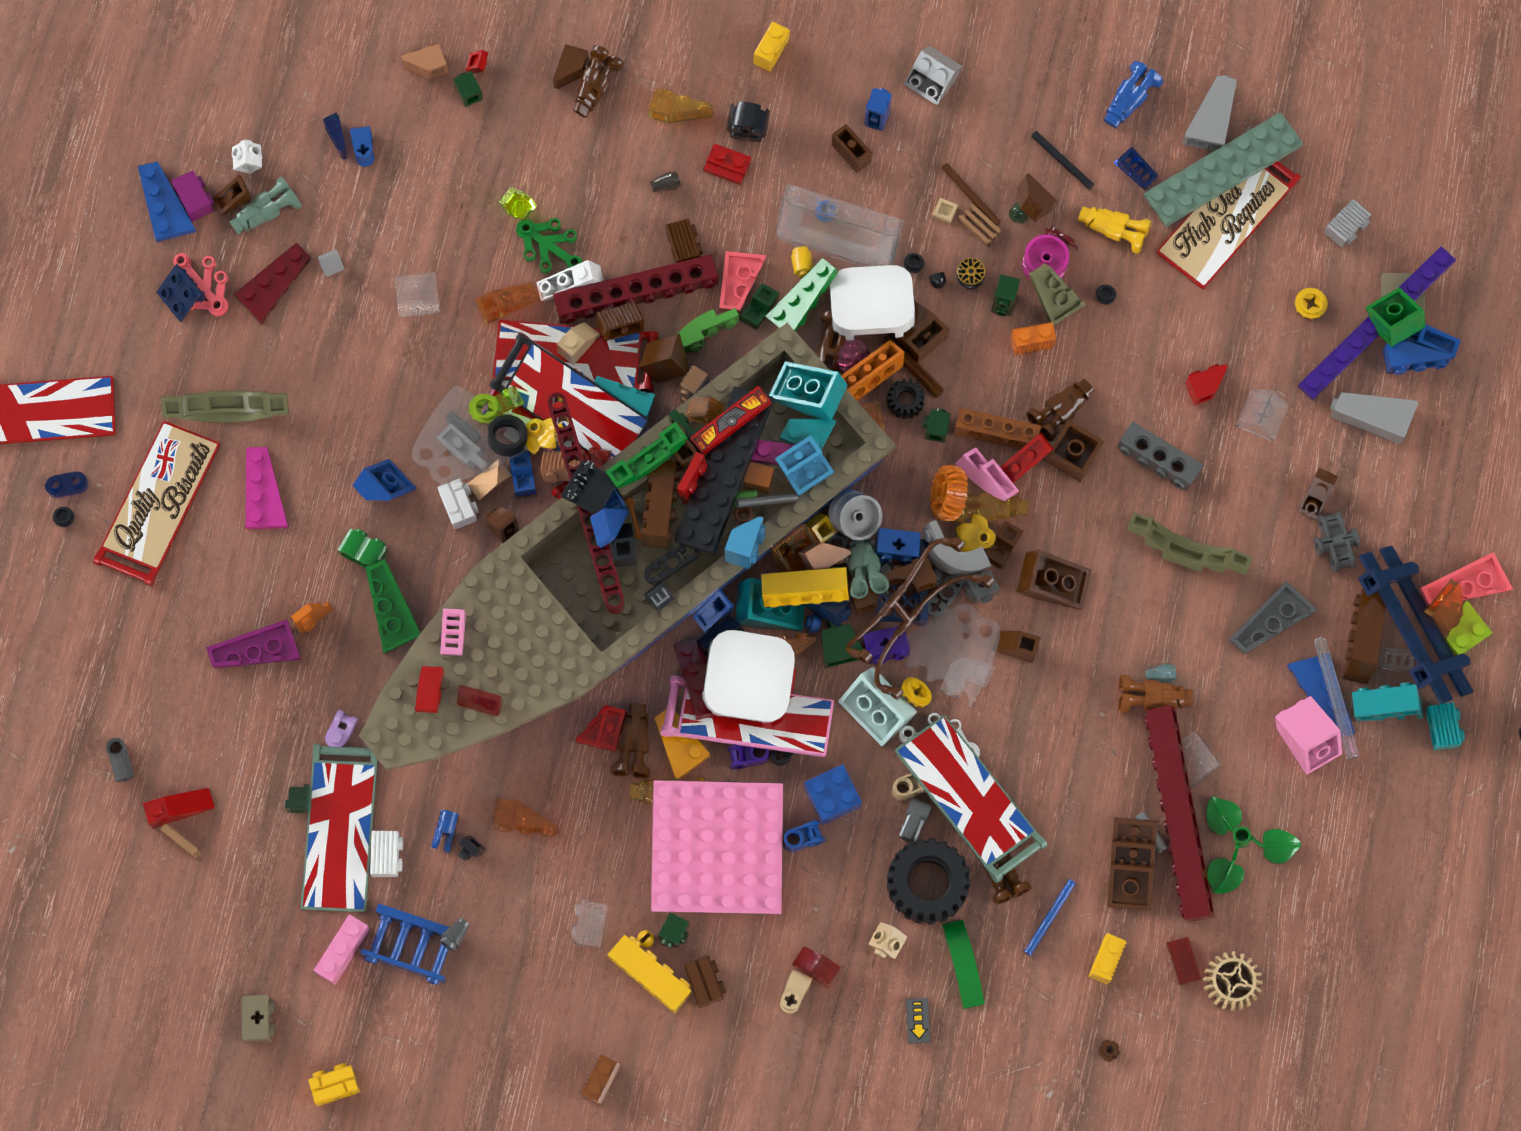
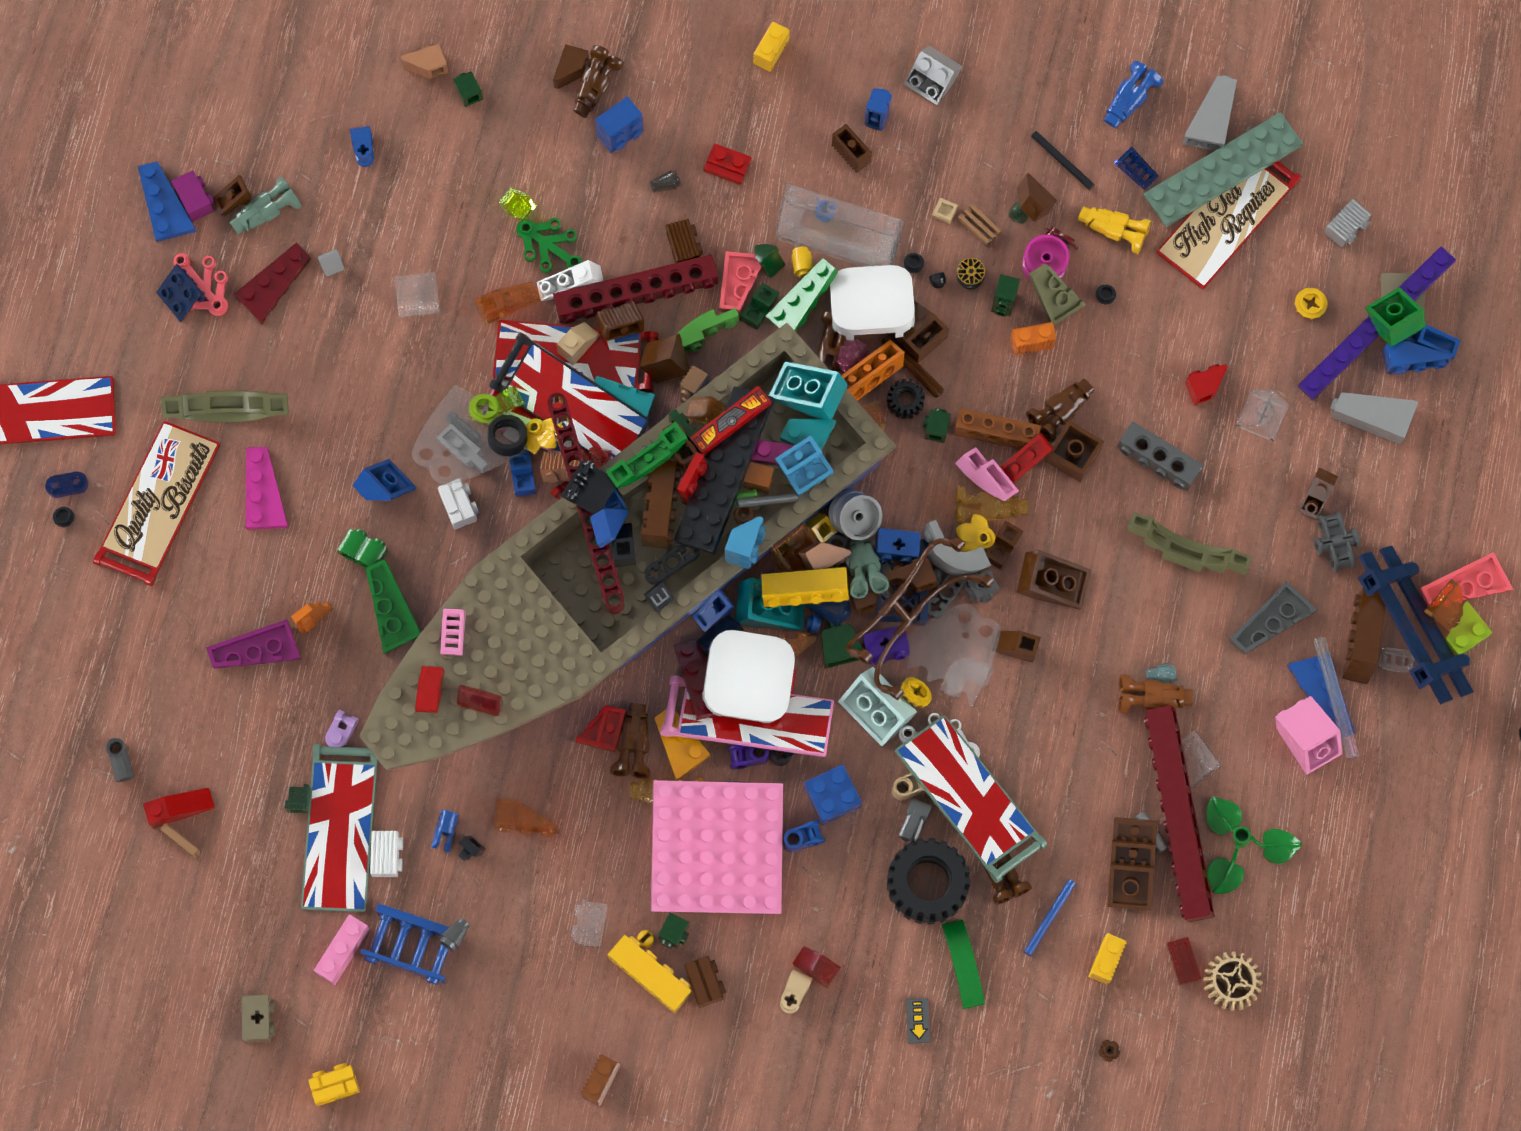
(247, 157): white brick -> none
(334, 130): clear blue slope -> none
(477, 61): red plate -> none
(488, 481): light nougat slope -> none
(502, 523): reddish brown slope -> none
(619, 125): none -> blue brick
(630, 502): orange hinge -> none
(677, 108): clear yellow slope -> none
(747, 121): black brick -> none
(769, 258): none -> dark green tile
(887, 941): tan brick -> none
(948, 493): orange gear -> none
(970, 193): reddish brown bar -> none
(1387, 702): teal wedge -> none
(1444, 726): teal brick -> none

